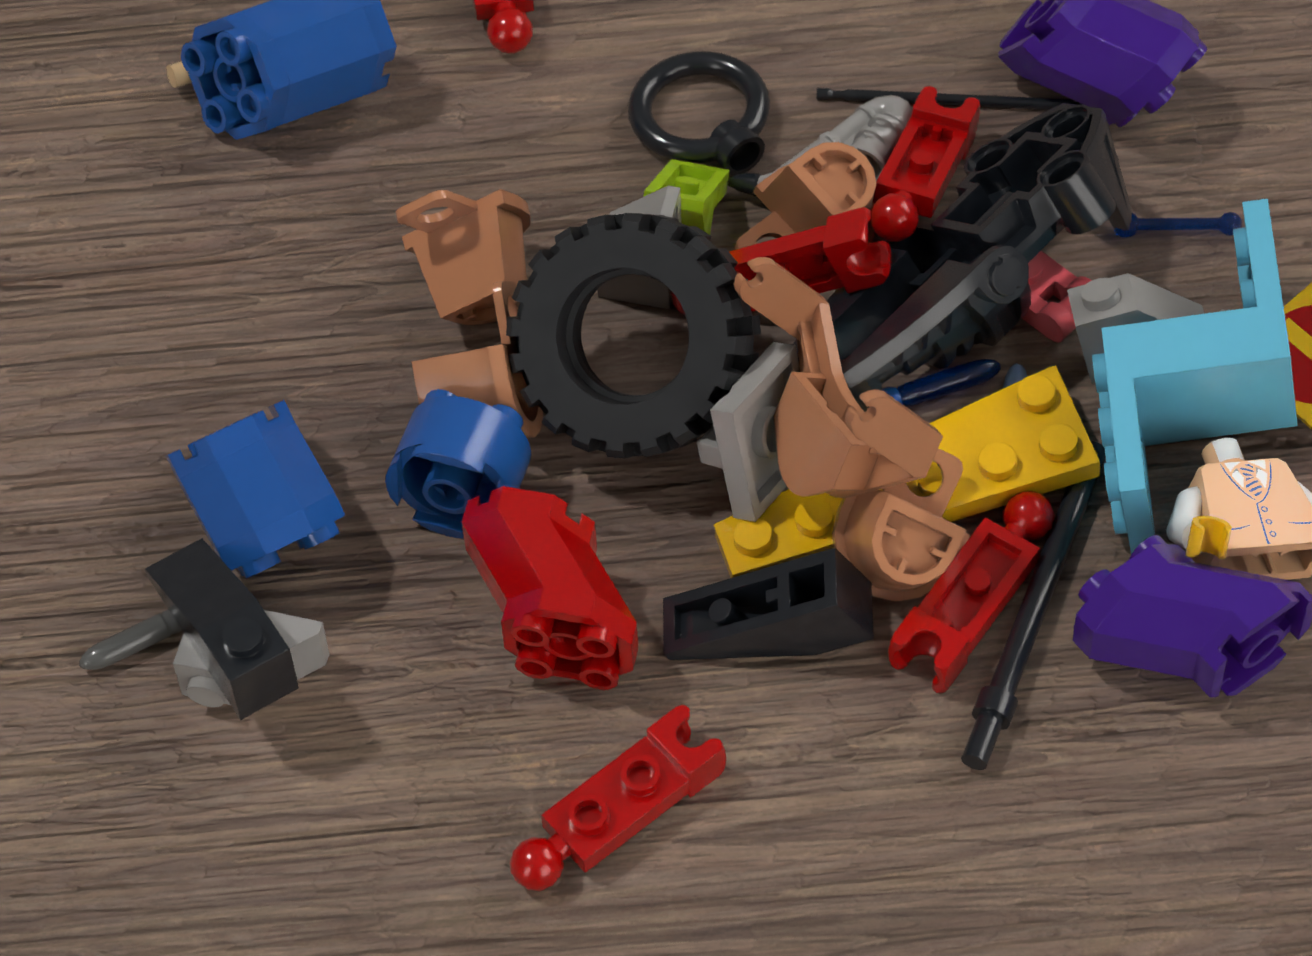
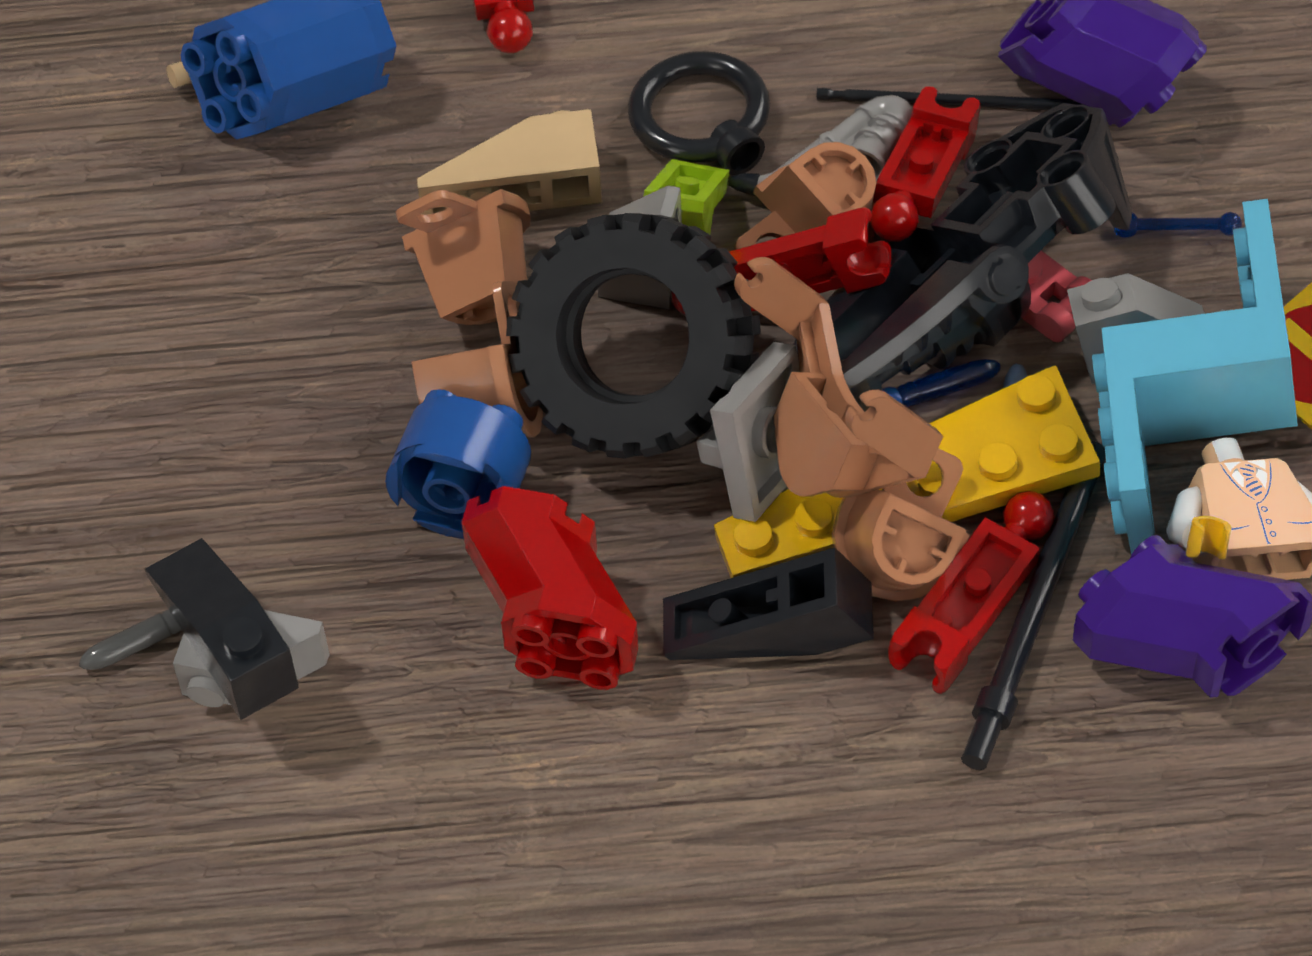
(257, 490): blue brick -> none
(541, 159): none -> tan slope
(619, 801): red plate -> none

